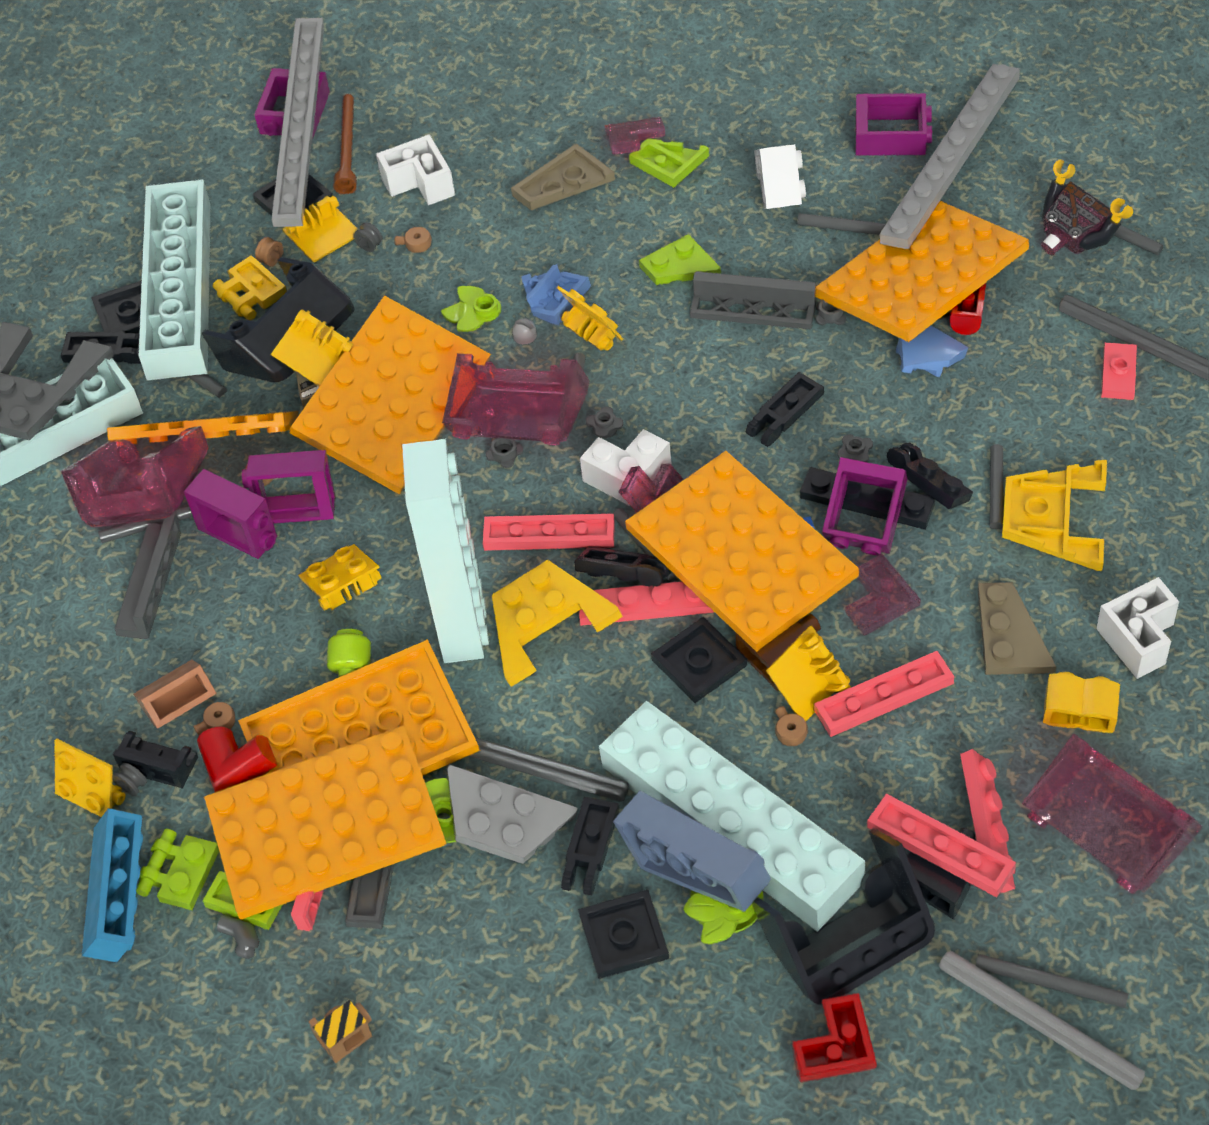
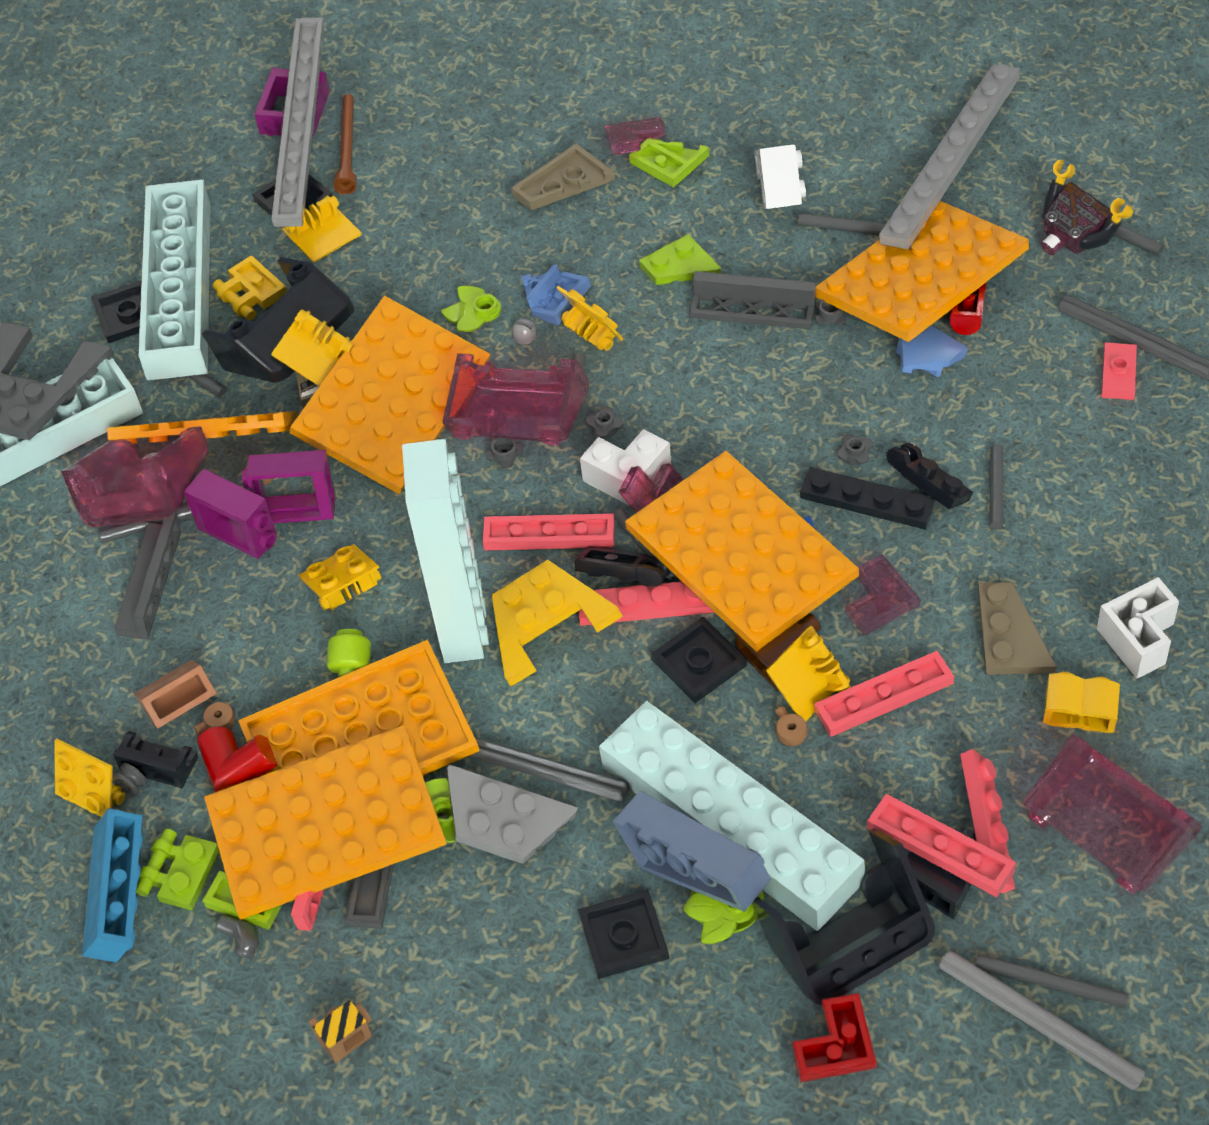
(116, 340): black hinge -> none
(269, 251): medium nougat bush -> none
(367, 237): dark grey bush -> none
(414, 166): white brick -> none
(416, 239): medium nougat piece -> none
(590, 842): black hinge -> none
(785, 408): black hinge -> none
(868, 474): magenta window -> none
(892, 107): magenta window -> none
(1039, 512): yellow wing -> none

